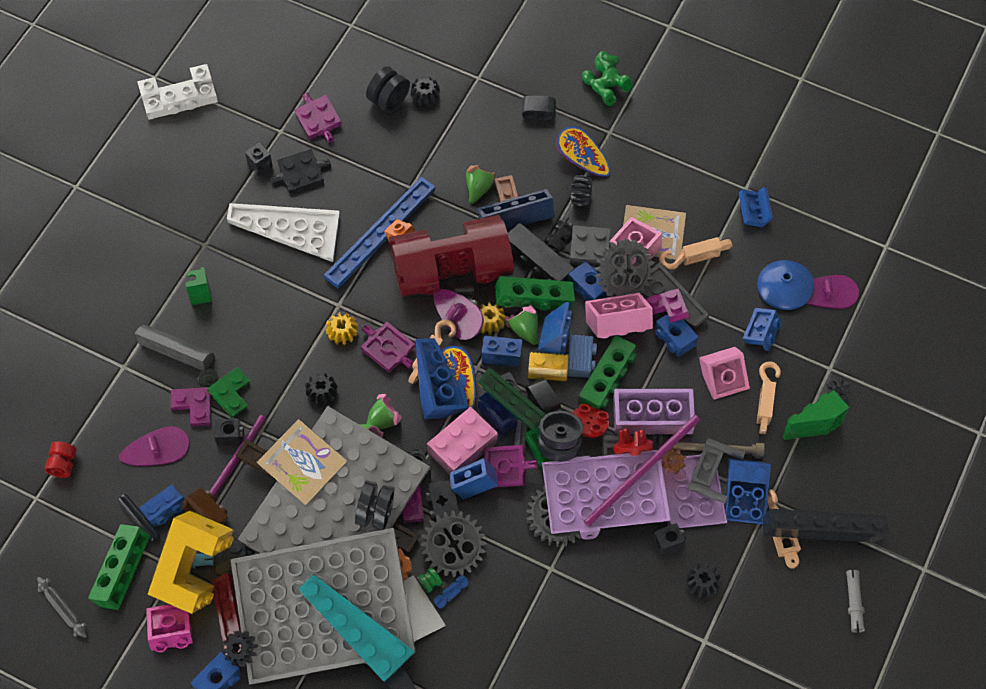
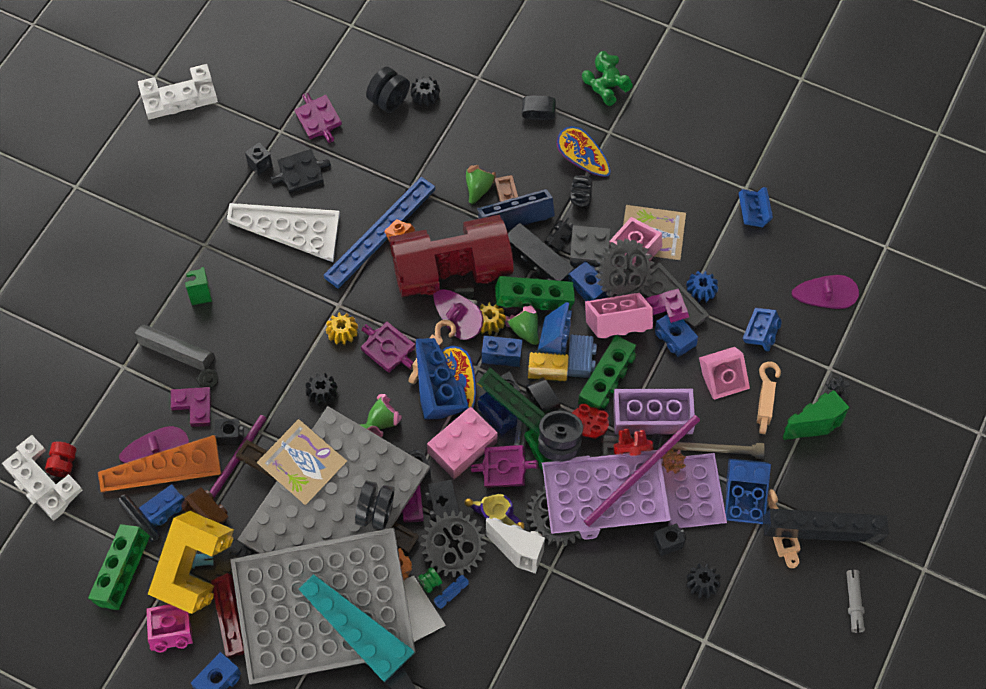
(40, 488): none -> white bracket
(62, 607): dark grey wheel -> none
(175, 464): none -> orange wing
(226, 389): green plate -> none
(233, 647): black gear -> none
(473, 479): blue brick -> none
(497, 507): none -> light yellow piece
(519, 546): none -> white slope
(697, 252): light nougat piece -> none
(702, 286): none -> blue gear
(708, 466): dark grey plate -> none
(782, 292): blue dish -> none

